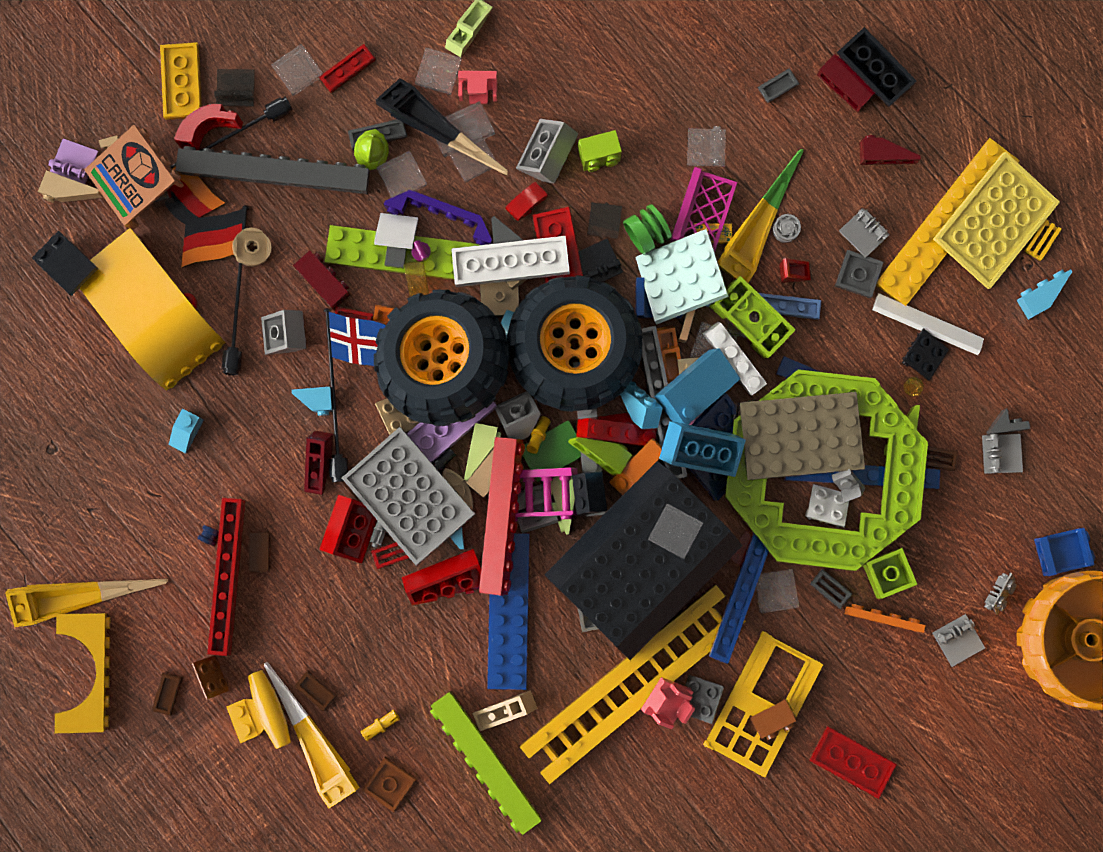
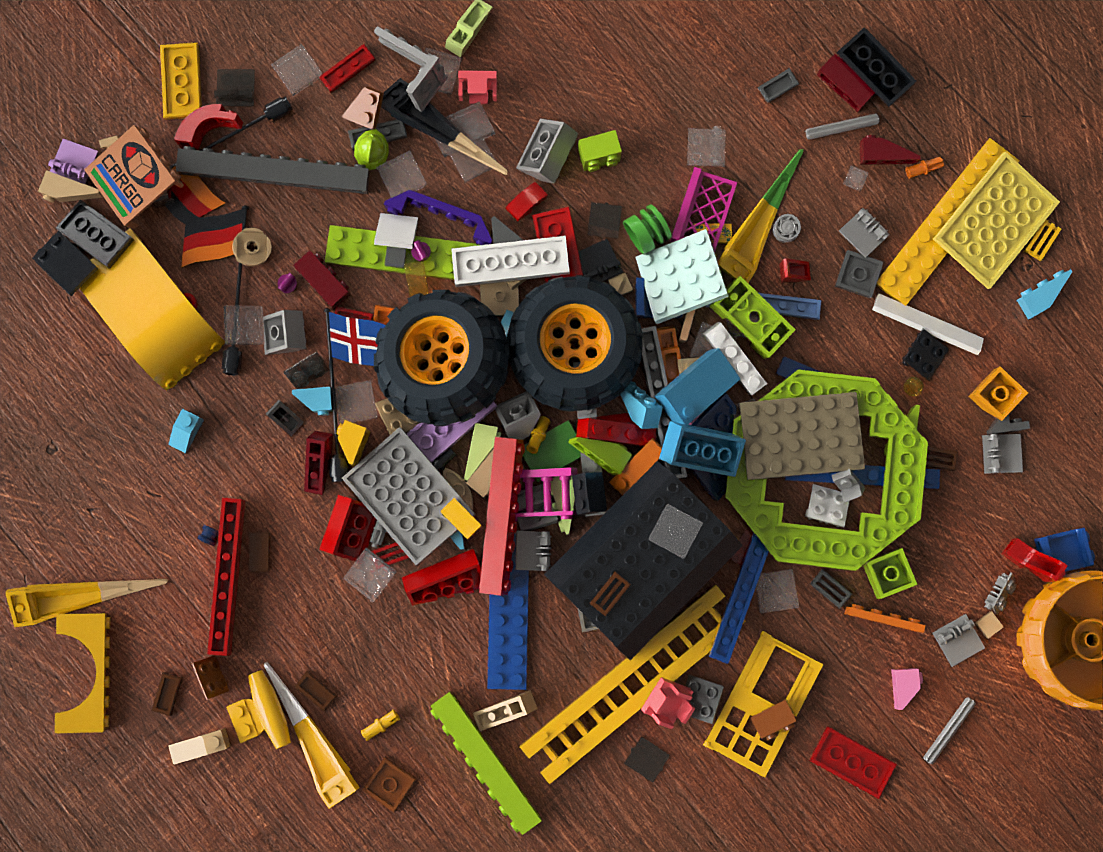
(95, 234): none -> tile
(199, 746): none -> tan slope
(243, 325): none -> clear plate
(284, 417): none -> dark grey slope
(287, 283): none -> magenta plate
(306, 370): none -> clear smoke hinge
(352, 440): none -> yellow slope
(355, 402): none -> clear tile
(365, 108): none -> wing
(369, 575): none -> clear plate
(430, 76): none -> light grey bracket
(461, 518): none -> yellow tile
(532, 550): none -> light grey hinge
(620, 580): none -> reddish brown tile
(621, 284): none -> tan tile
(647, 759): none -> clear smoke piece
(842, 126): none -> light grey axle
(855, 178): none -> clear plate
(905, 685): none -> bright pink slope
(924, 167): none -> orange axle
(949, 730): none -> light grey axle
(989, 624): none -> tan tile
(998, 393): none -> light orange slope
(1040, 564): none -> red arch

